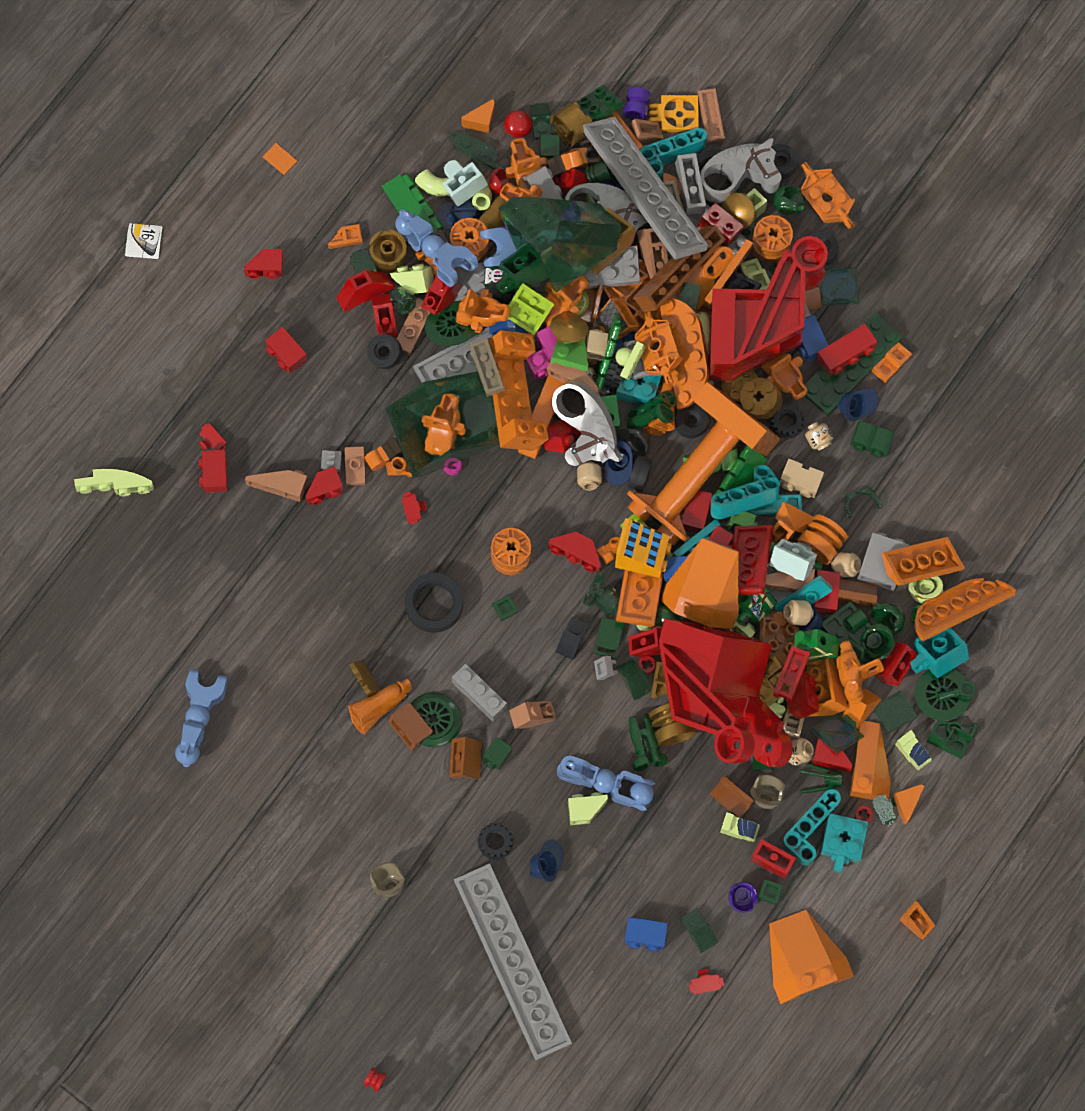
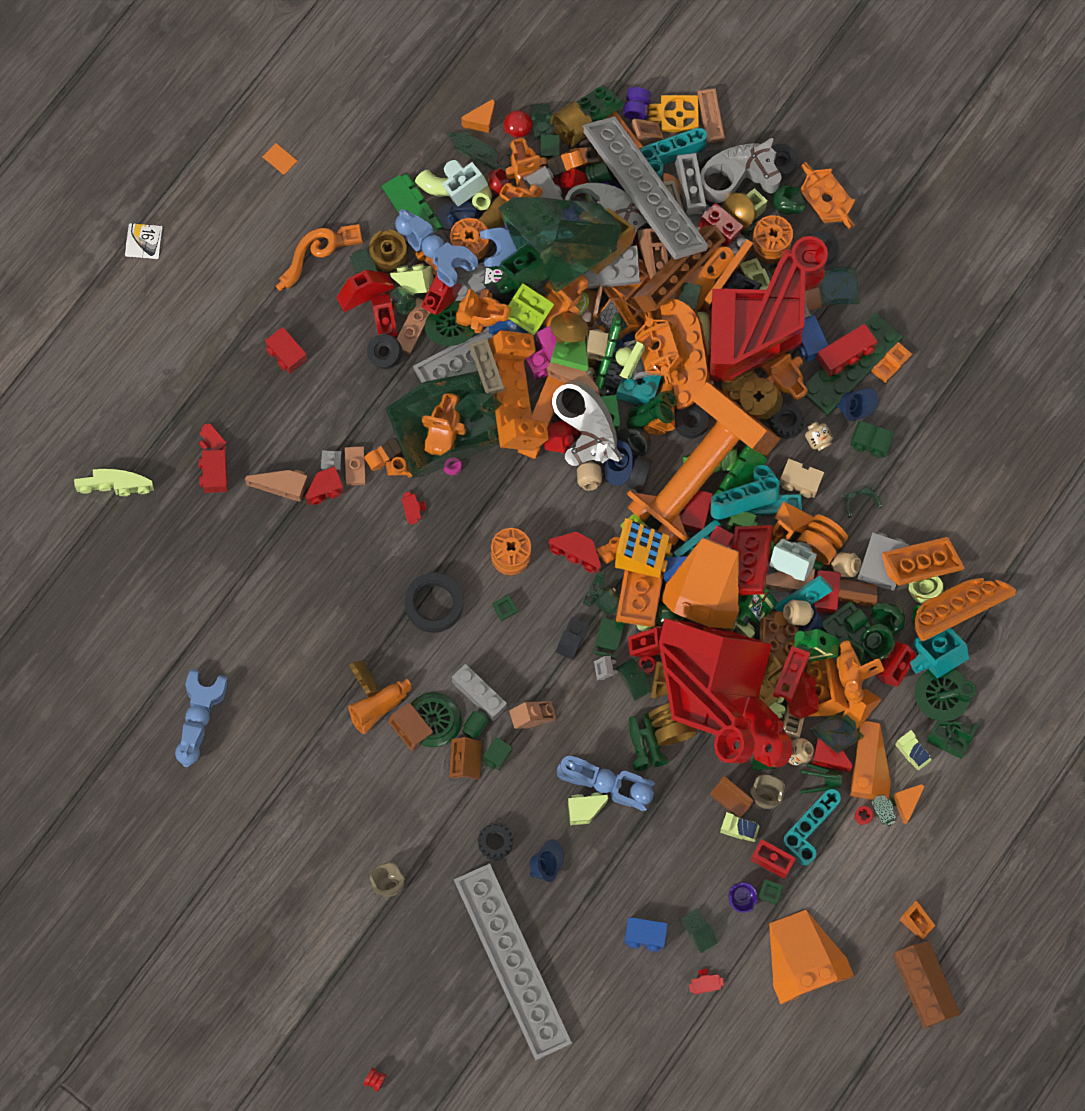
(265, 264): red slope -> none
(291, 276): none -> orange plant
(473, 402): none -> clear green slope
(475, 724): none -> dark green brick
(841, 851): teal hinge -> none
(894, 712): clear green piece -> none
(926, 984): none -> dark orange slope

